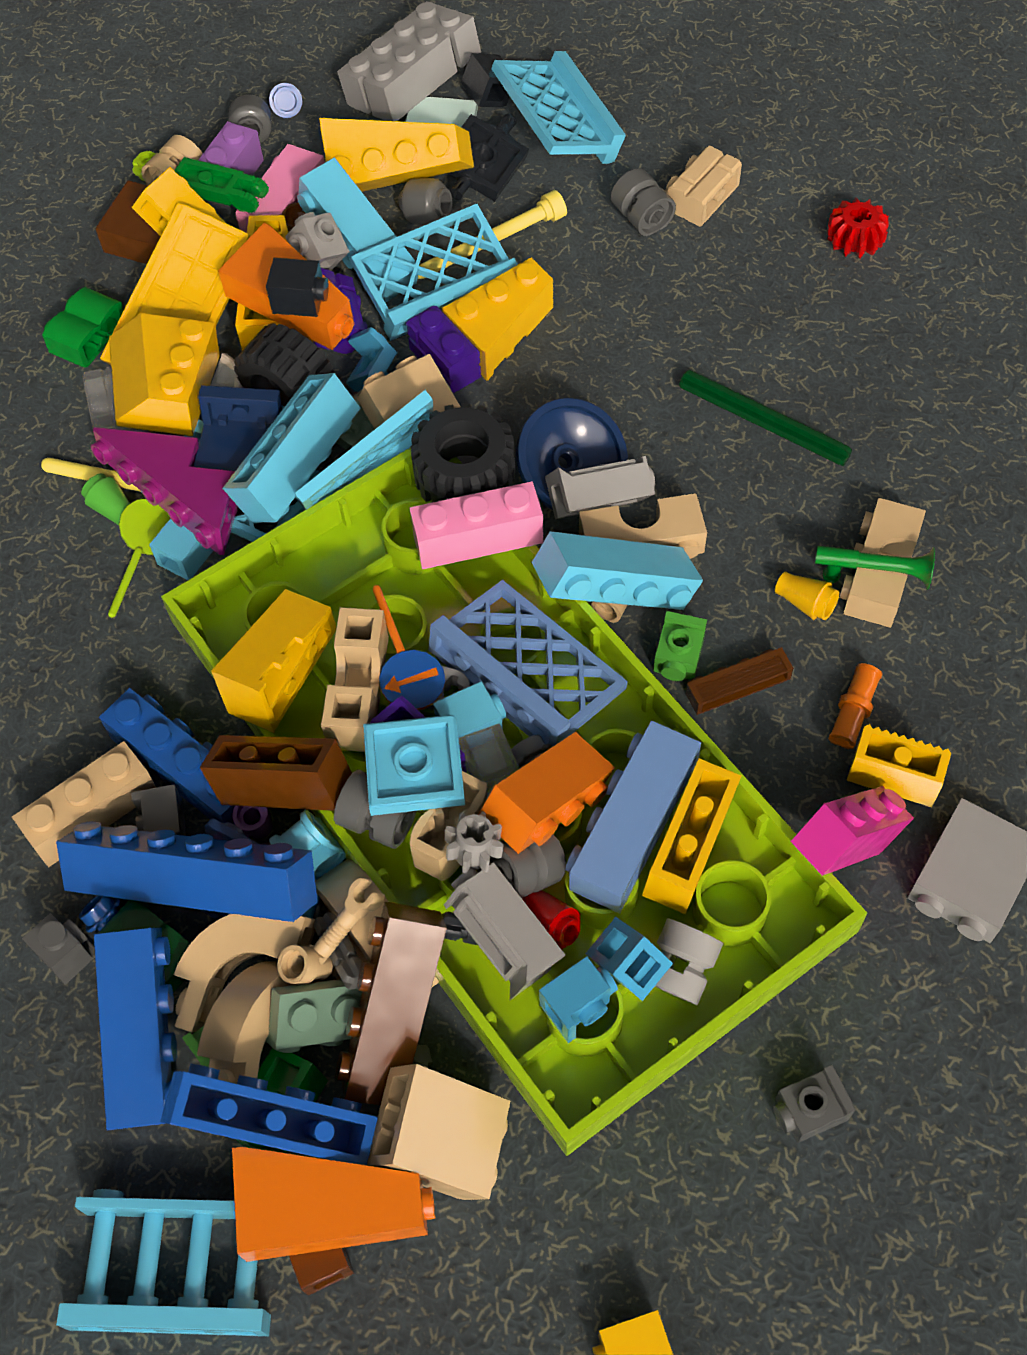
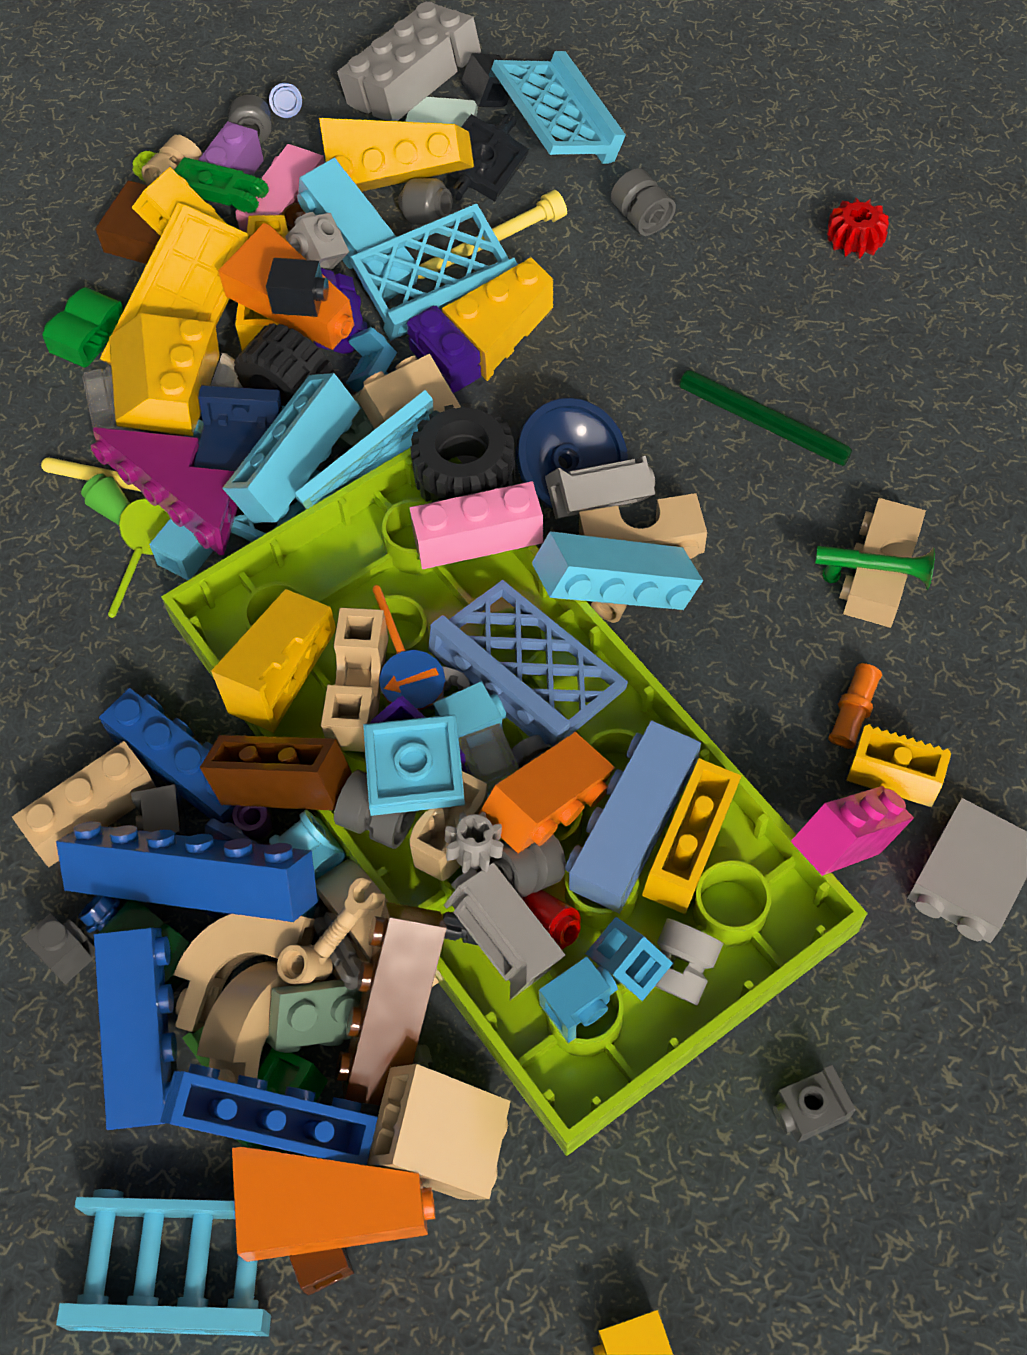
(680, 646): bright green brick -> none
(704, 185): tan brick -> none
(739, 680): reddish brown piece -> none
(809, 595): yellow cone -> none

